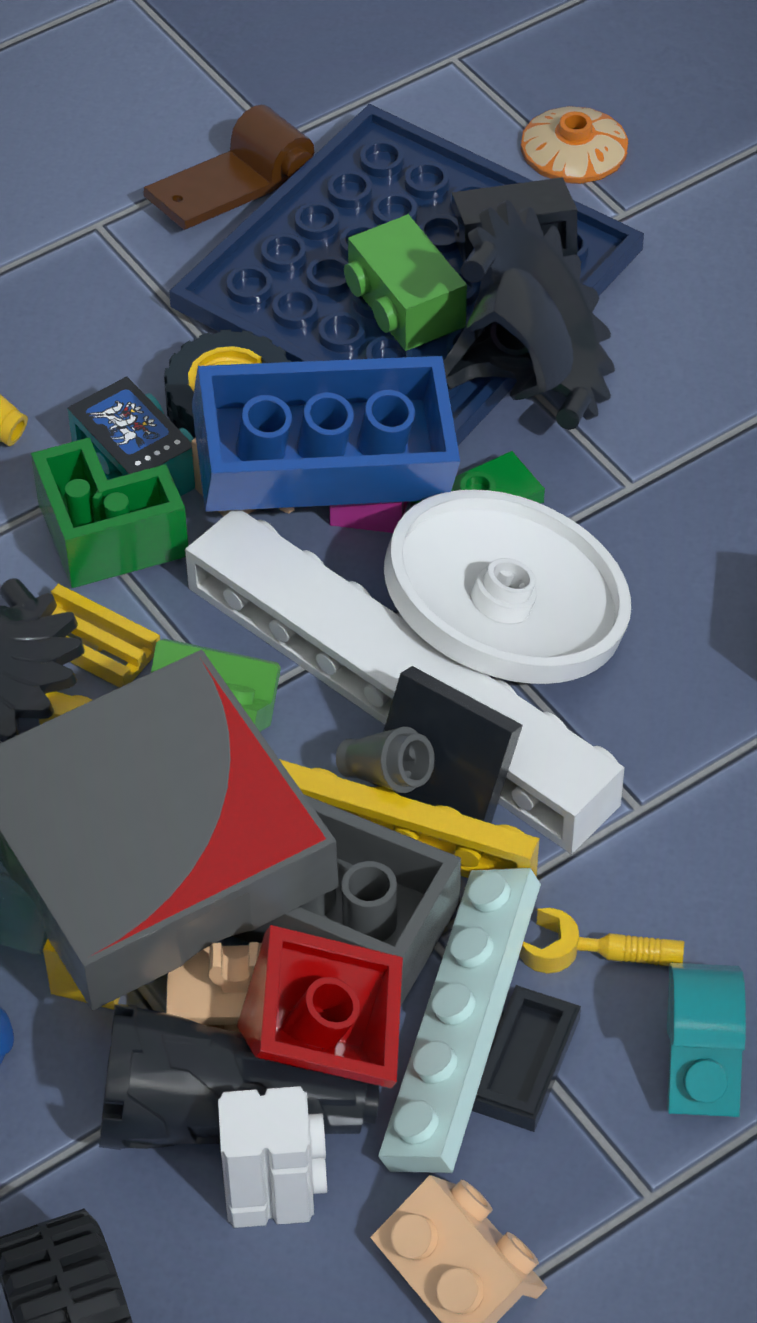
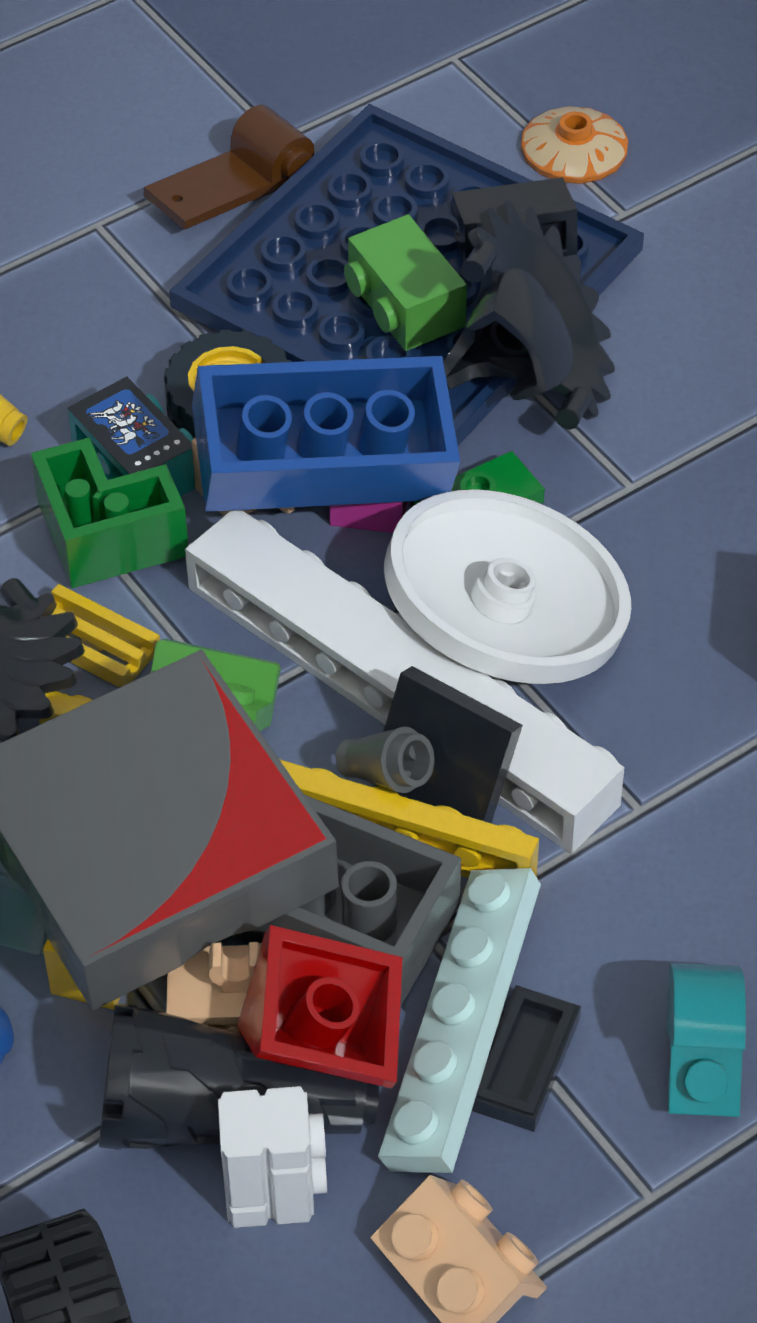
(611, 946): yellow piece -> none

